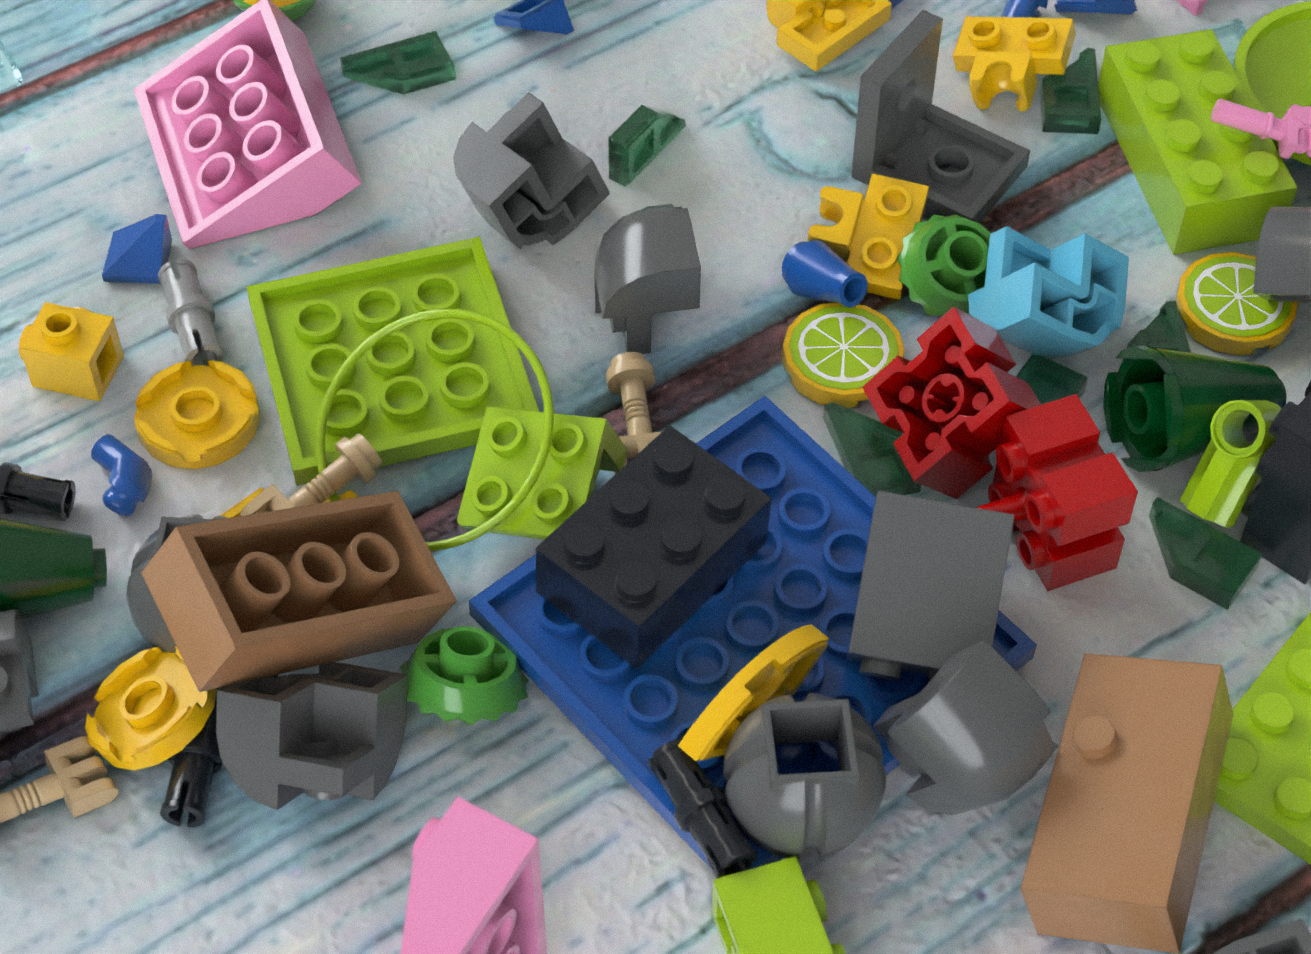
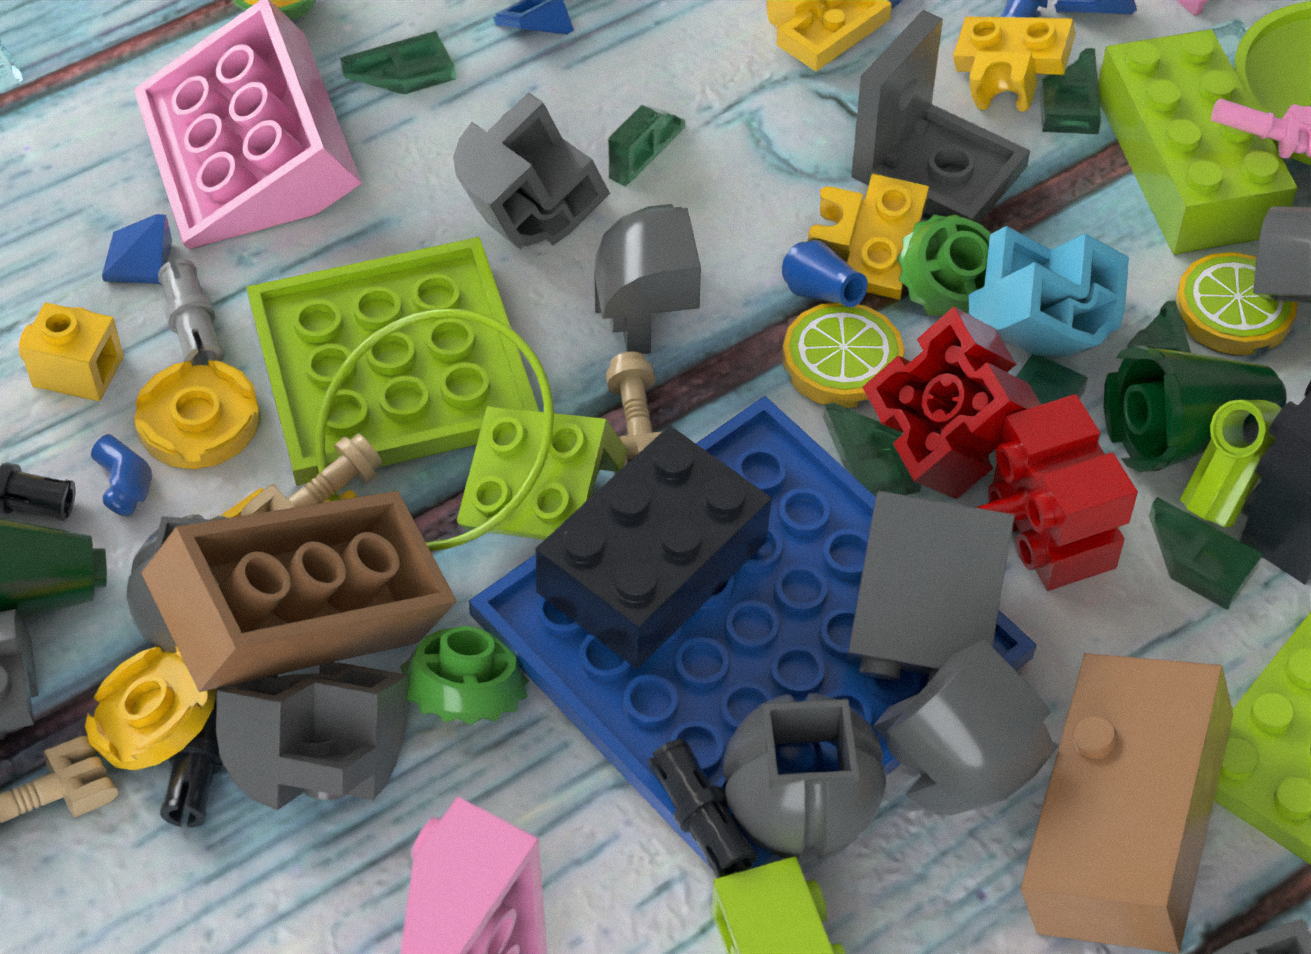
(770, 674): yellow tile -> none

